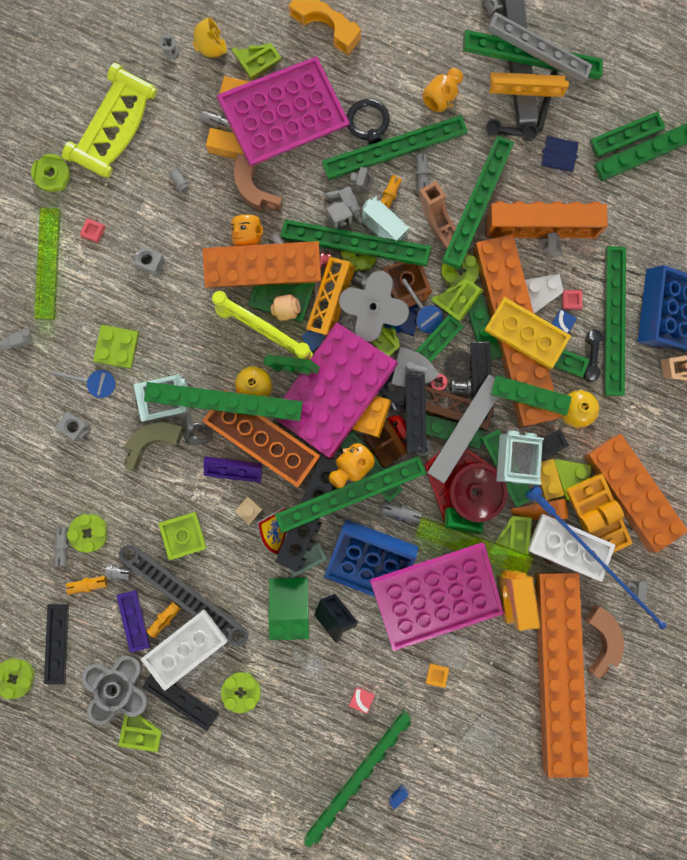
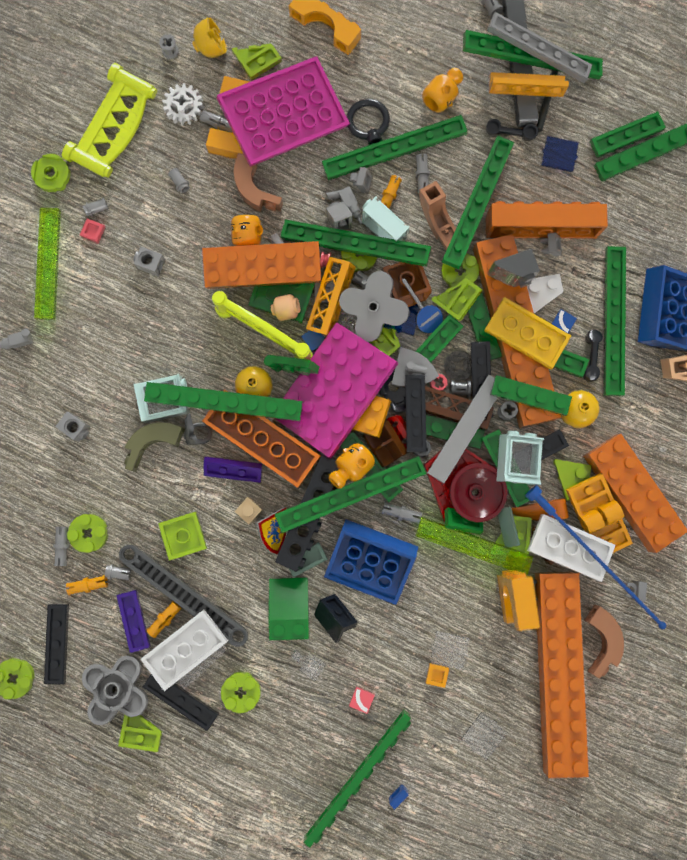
(95, 207): none -> light grey pin
(99, 384): blue piece -> none
(116, 347): lime plate -> none
(180, 102): none -> white gear
(437, 596): dark pink plate -> none
(508, 527): none -> sand green piece
(509, 405): none -> light grey bush
(515, 269): none -> dark grey slope
(550, 480): yellow plate -> none
(572, 300): coral tile -> none

